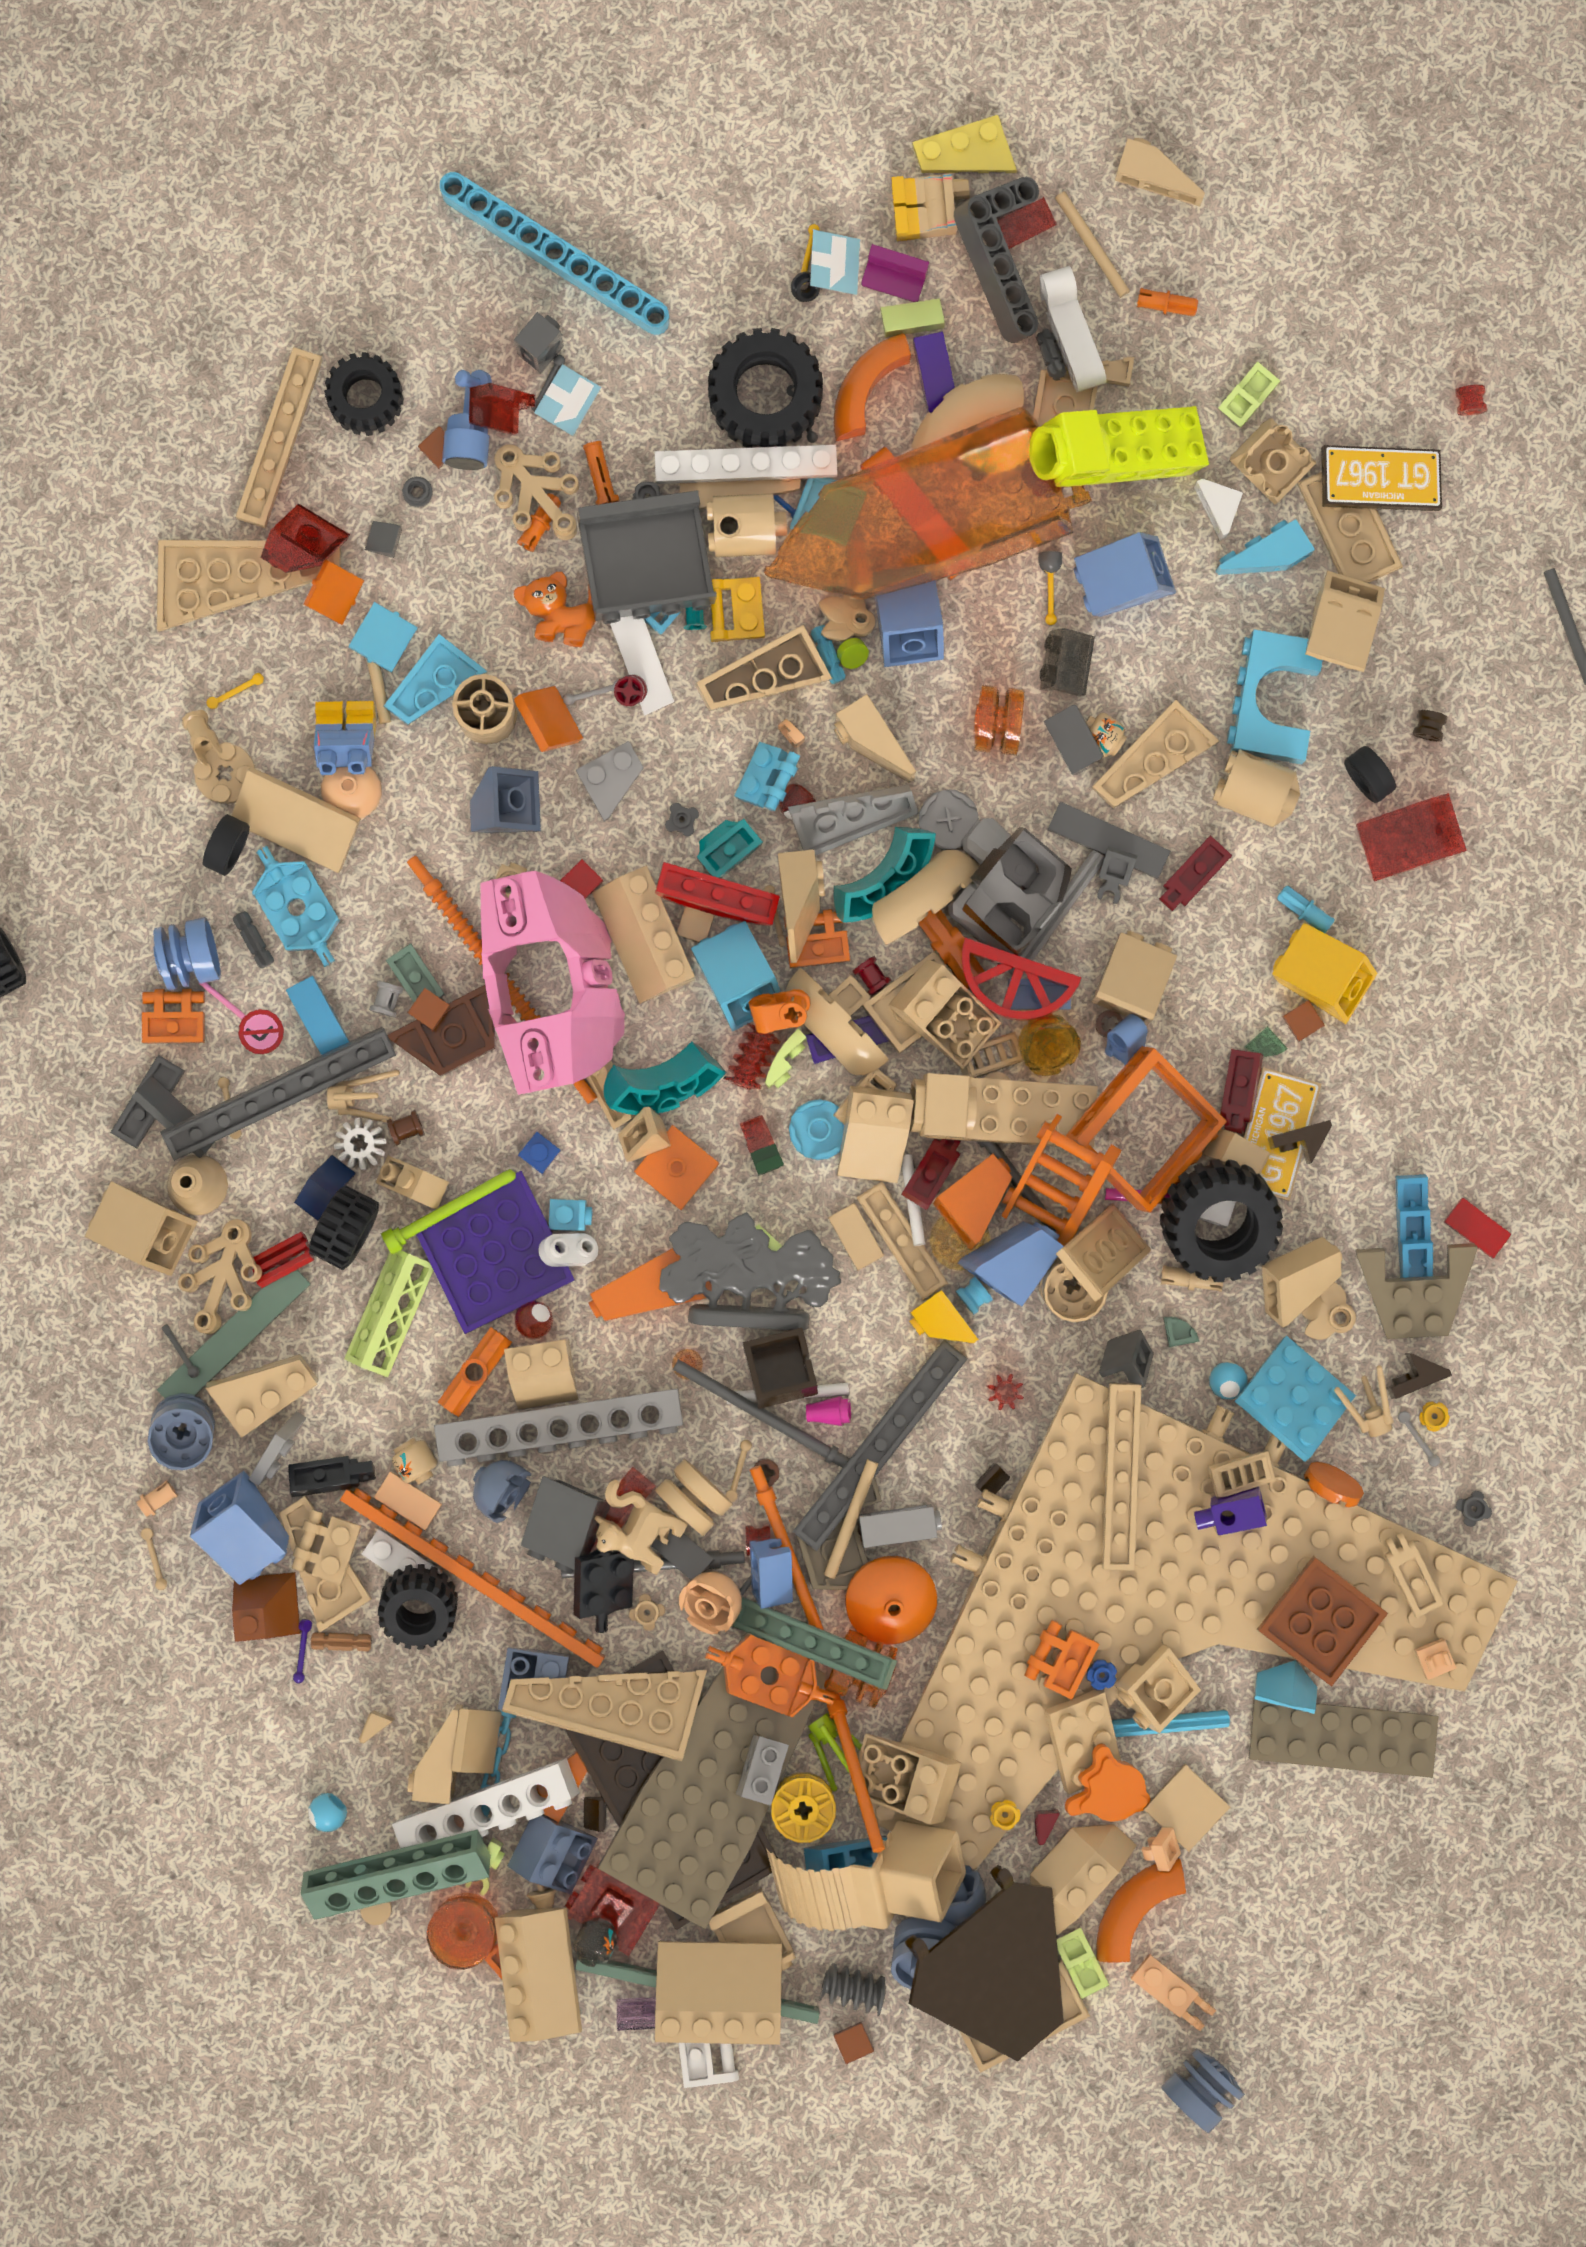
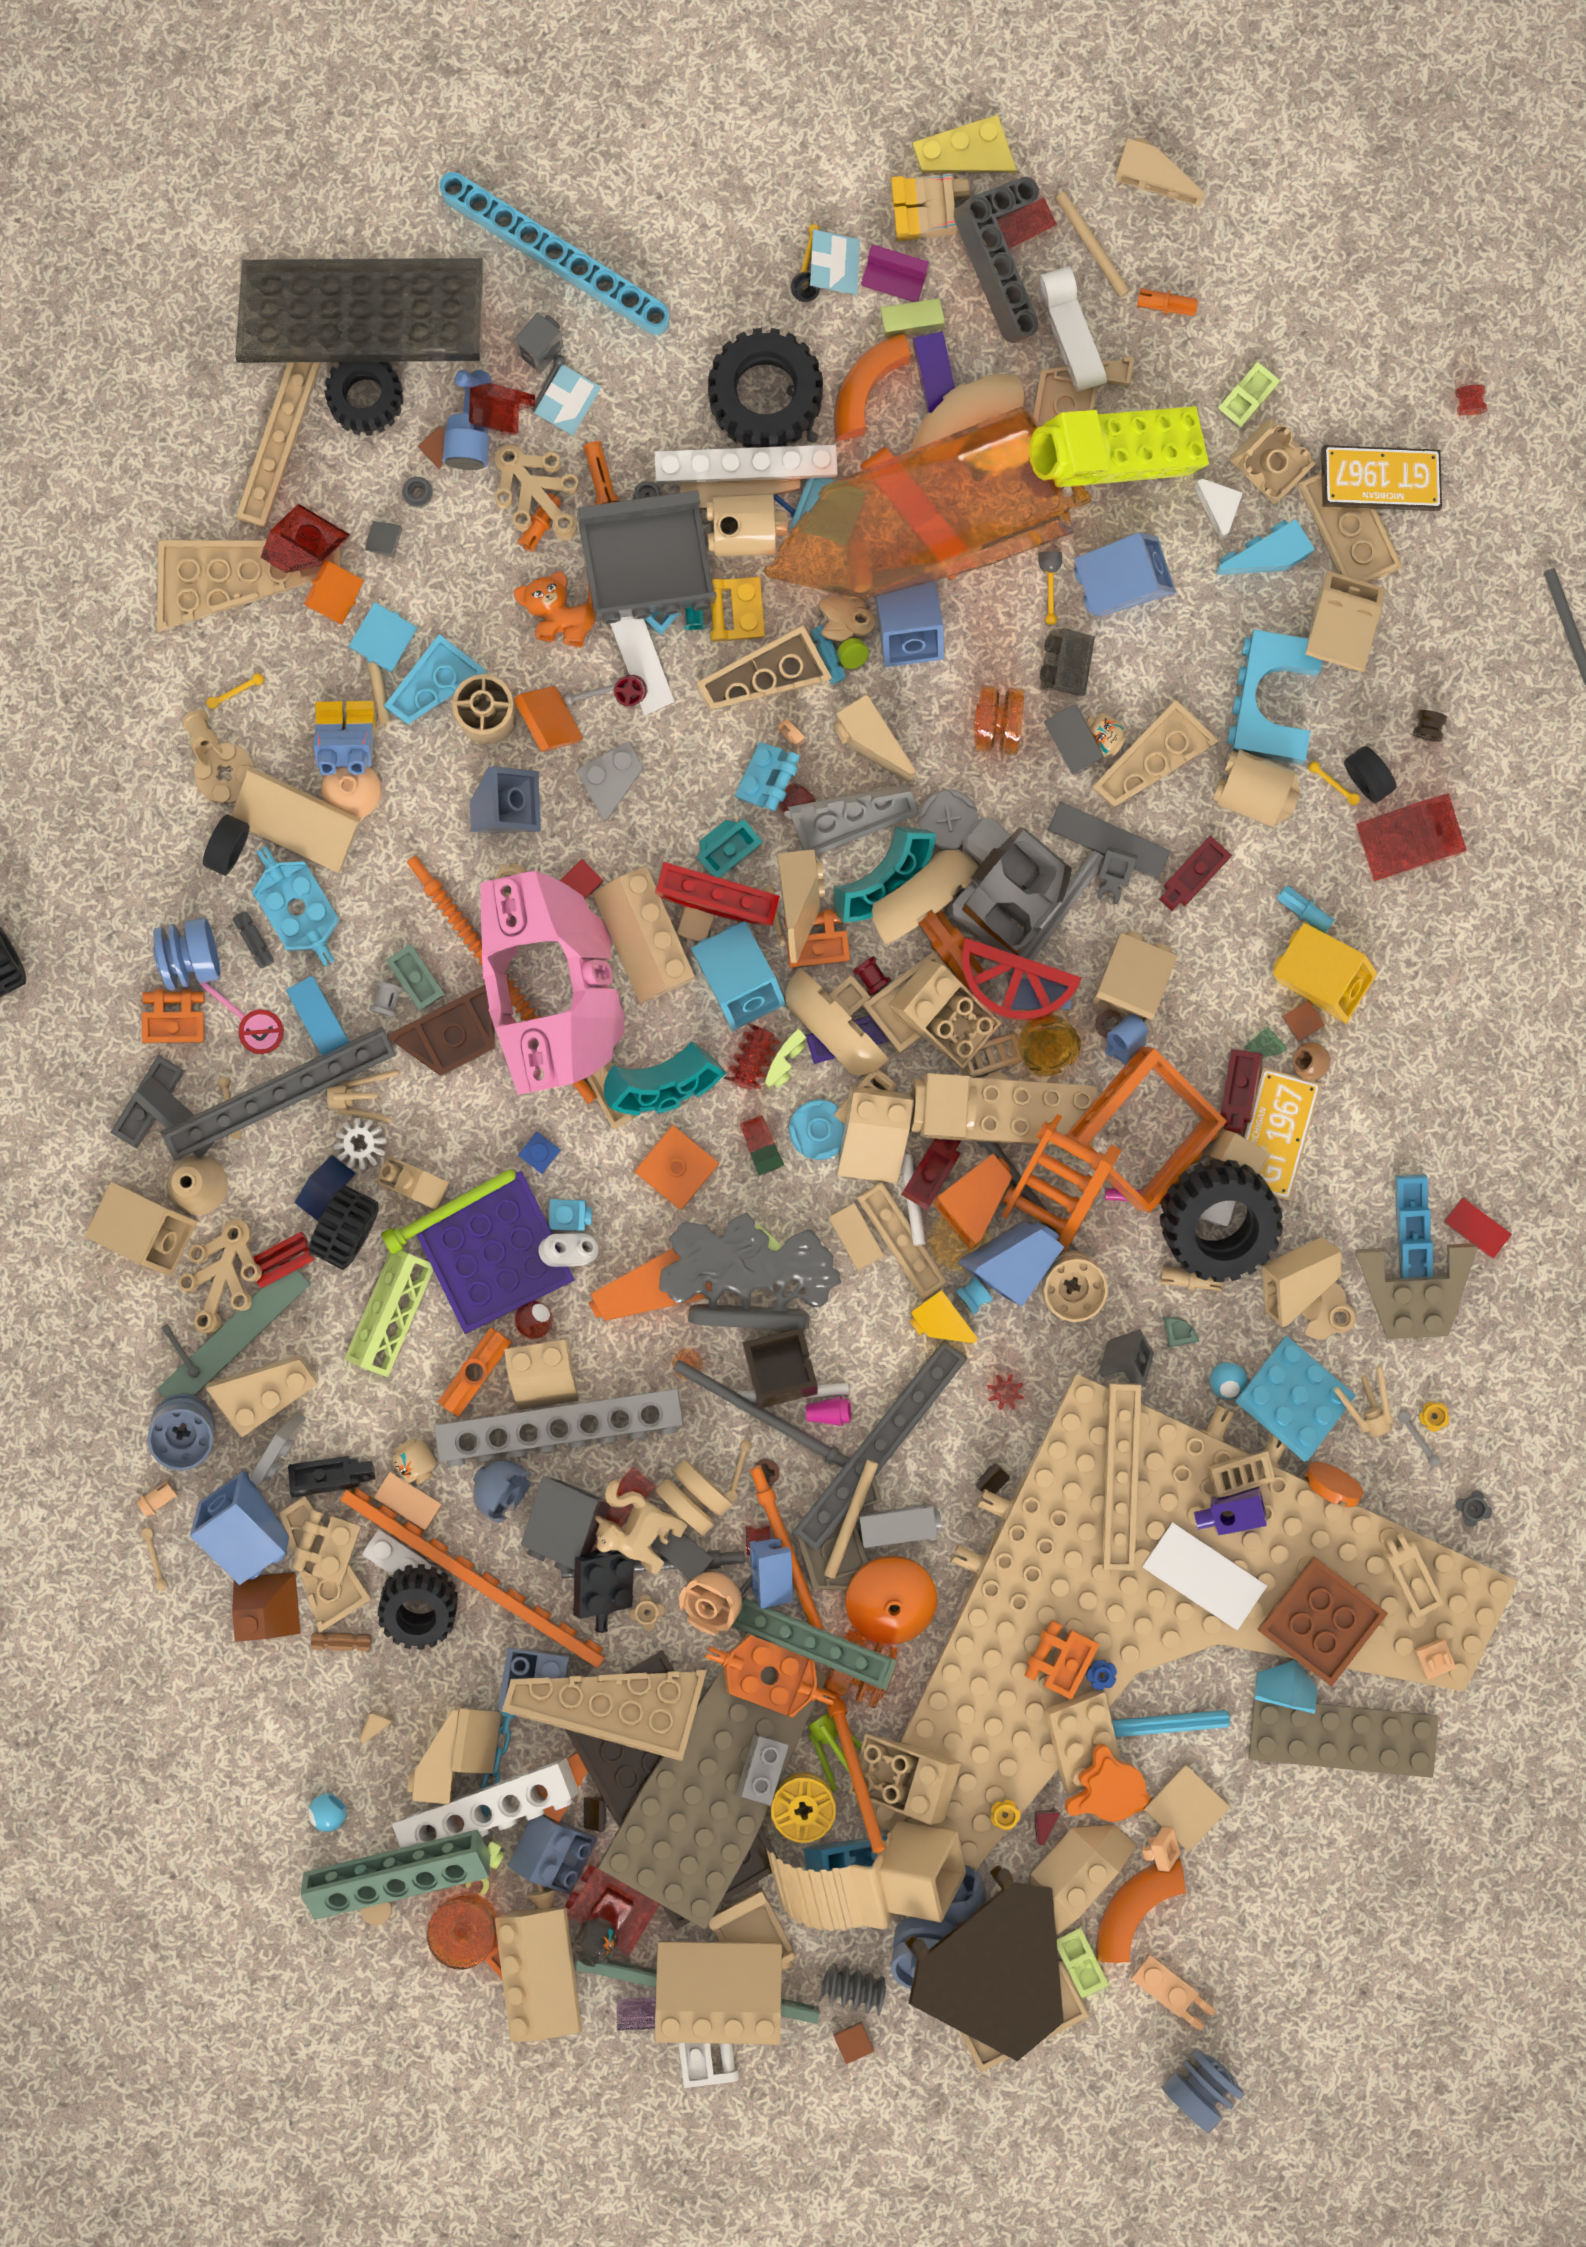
(305, 1626): dark purple hinge -> none
(360, 310): none -> clear smoke plate
(405, 1127): reddish brown bush -> none
(428, 1009): dark orange tile -> none
(643, 1135): tan slope -> none
(685, 827): dark grey plate -> none
(778, 1010): orange piece -> none
(1051, 354): dark grey axle -> none
(1103, 1252): tan tile -> none
(1157, 1689): tan plate -> none
(1204, 1576): none -> white sticker
(1310, 1137): dark brown slope -> none
(1311, 1061): none -> medium nougat piece
(1353, 798): none -> yellow hinge
(1424, 1374): dark brown slope -> none

